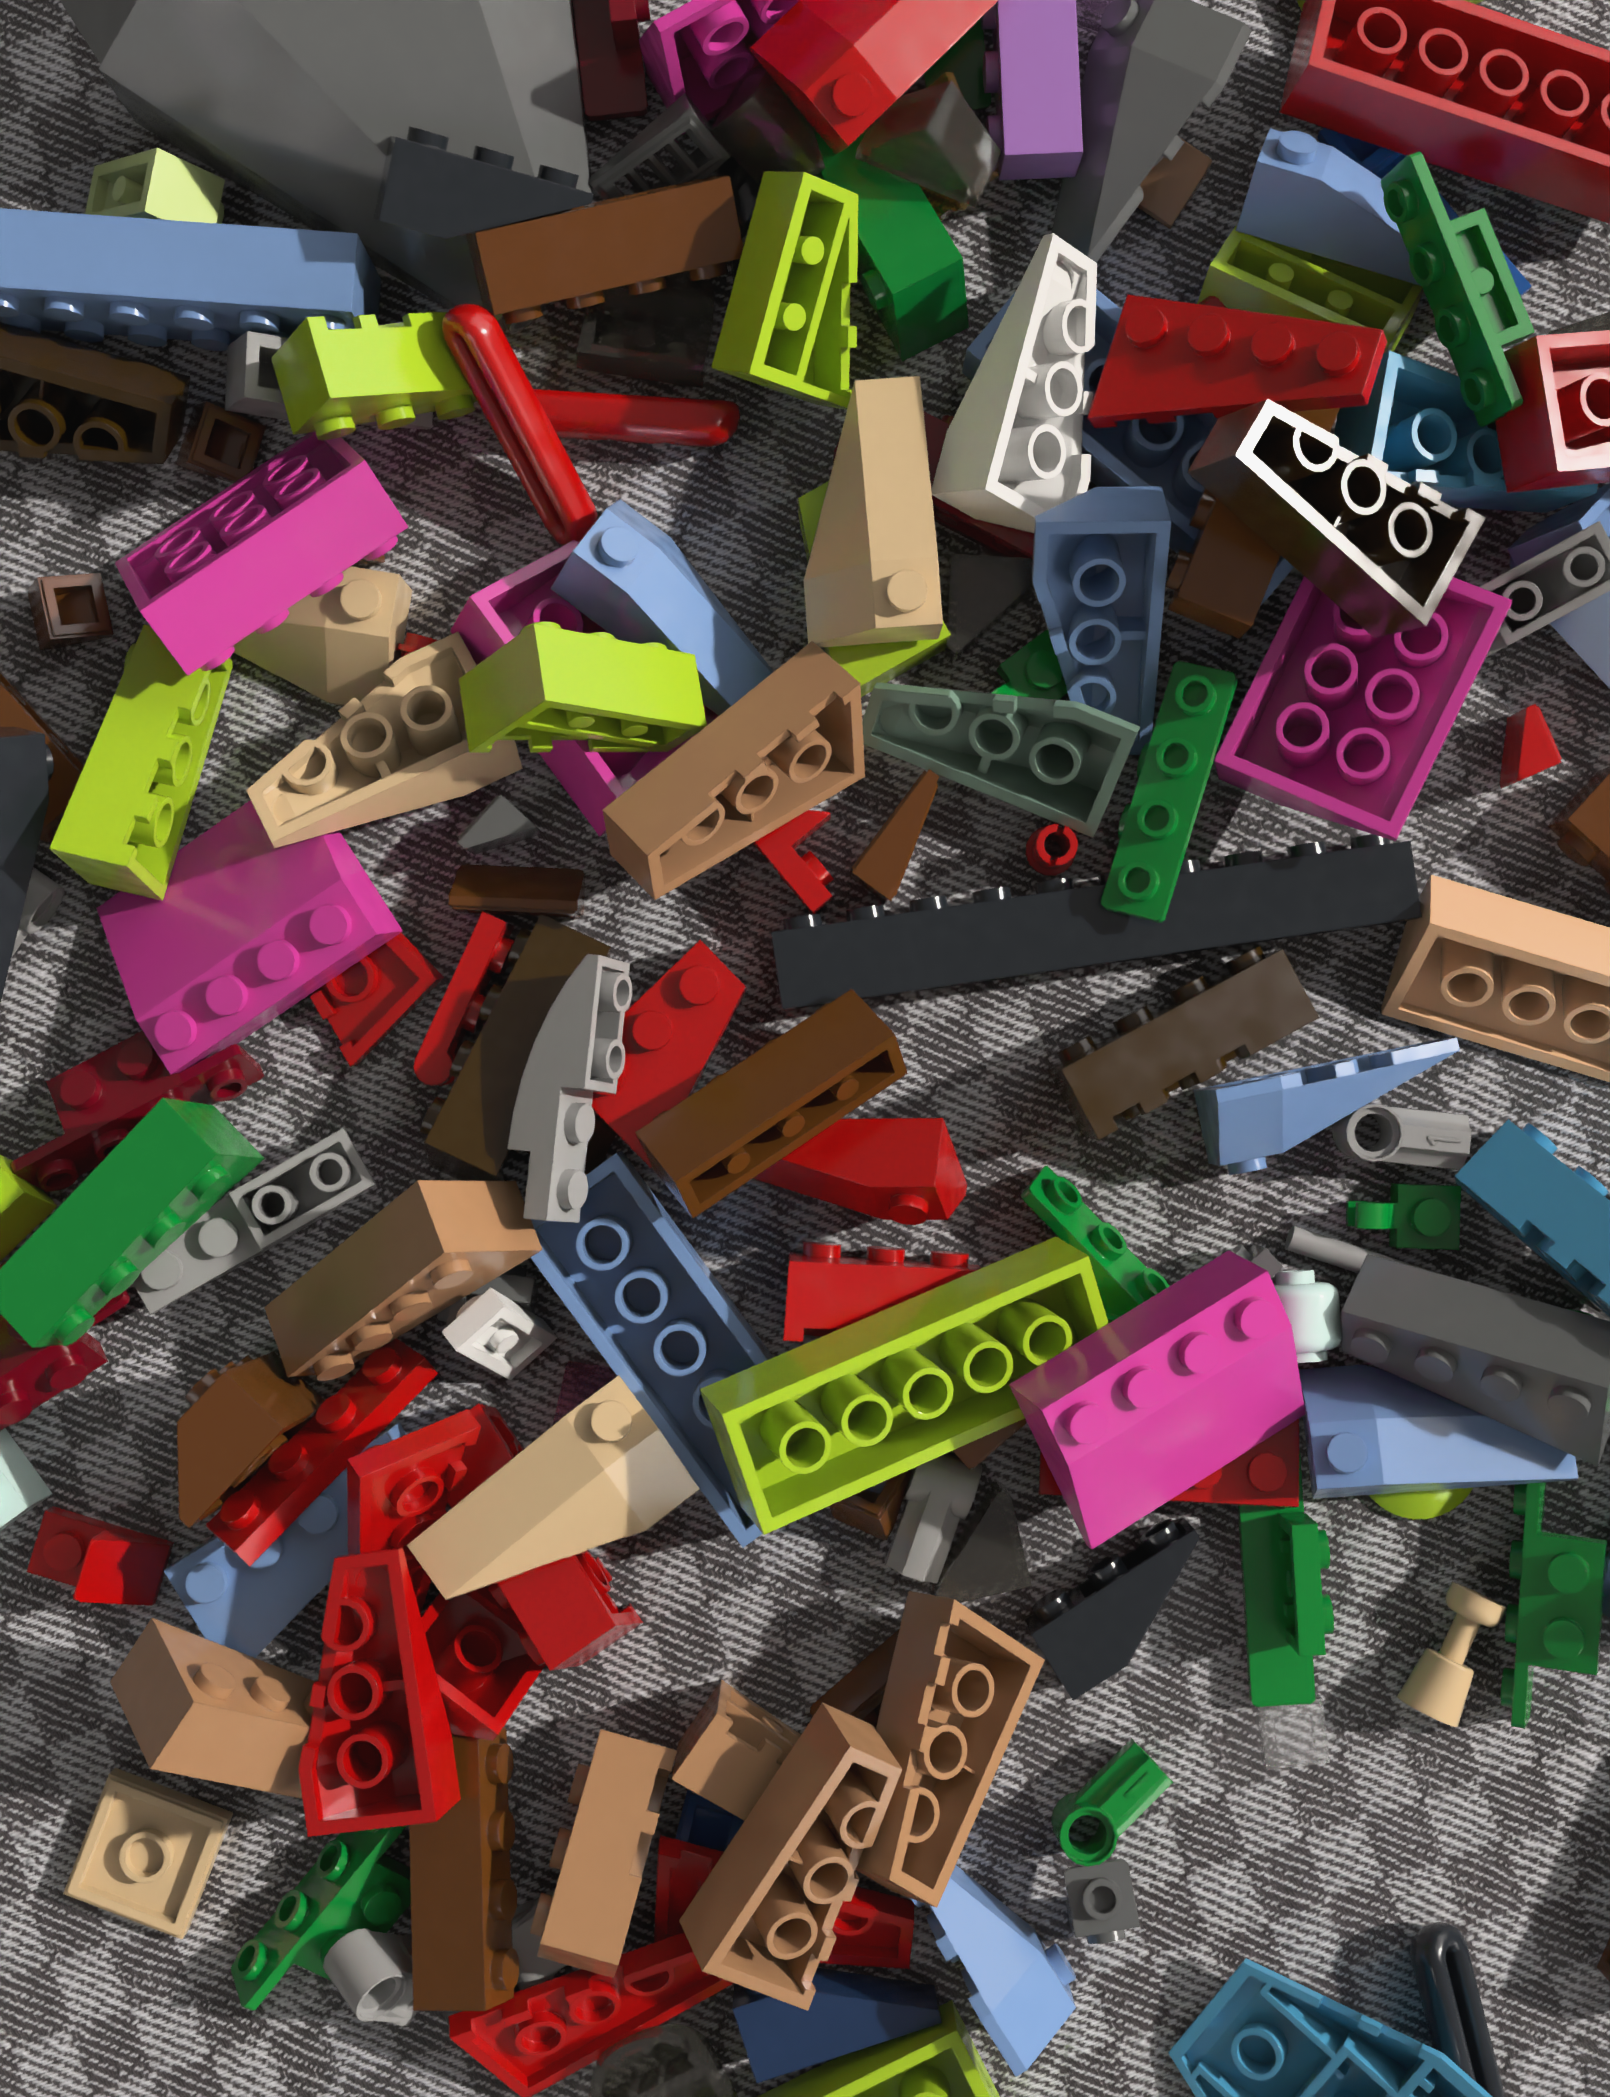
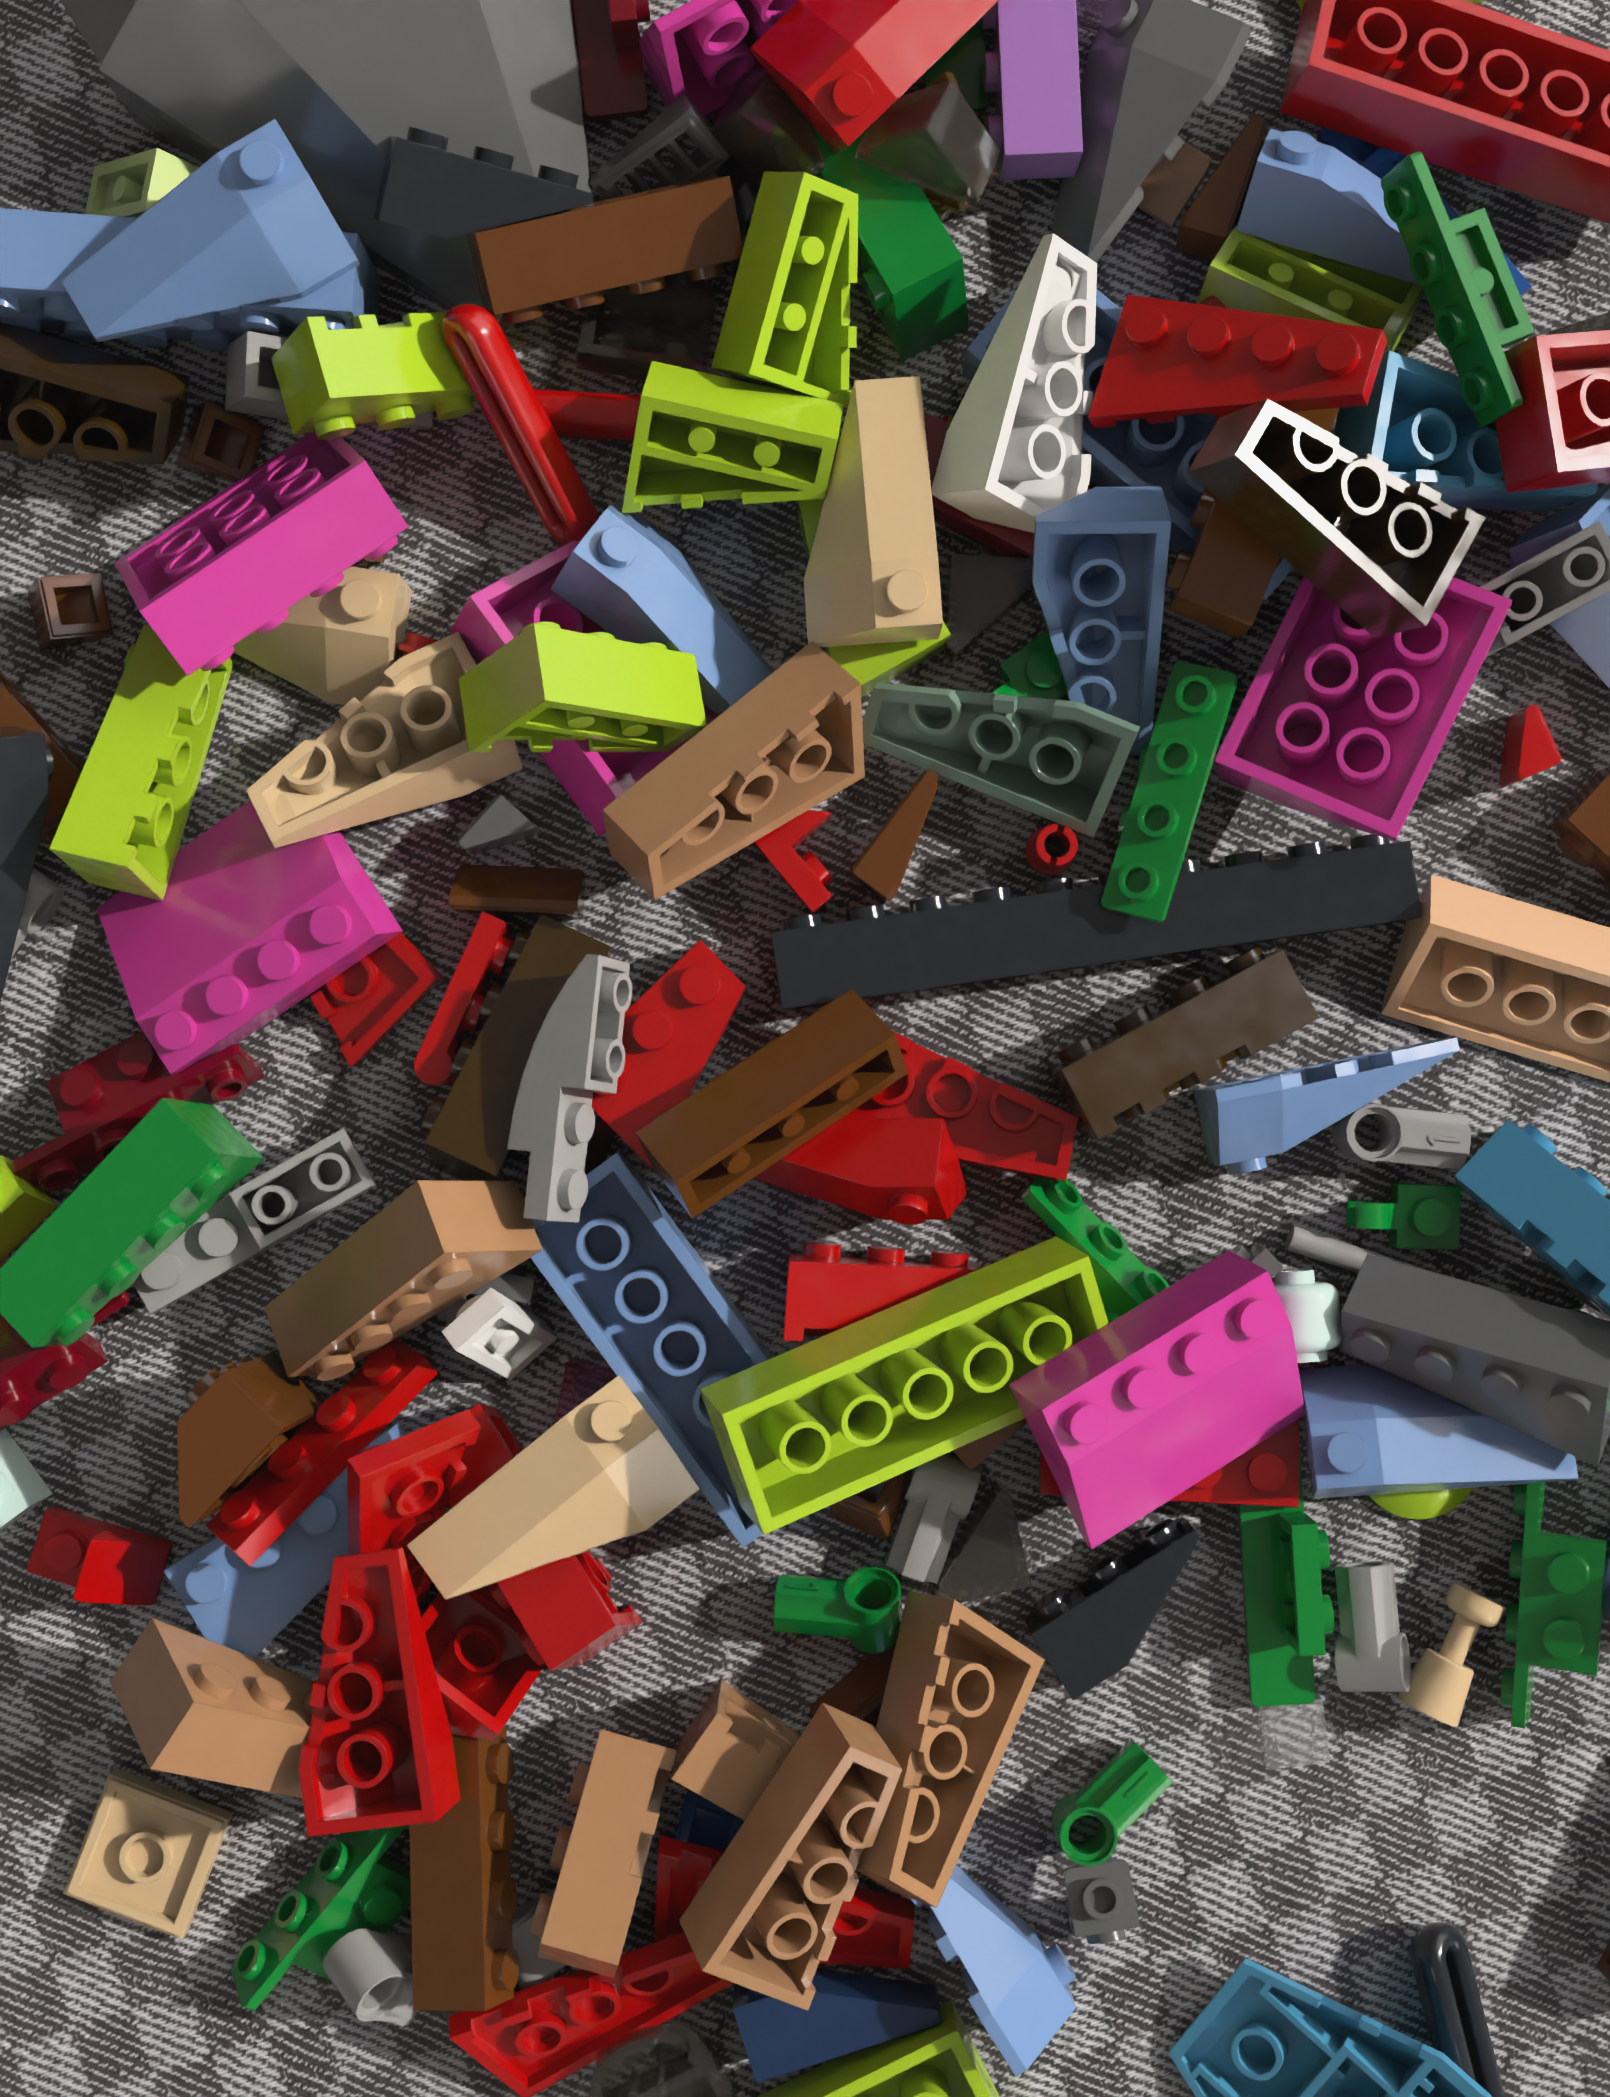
(219, 240): none -> medium blue wedge
(726, 441): none -> lime wedge
(860, 1607): none -> green piece
(985, 1118): none -> red wing
(1223, 196): none -> reddish brown slope
(1370, 1648): none -> light grey piece

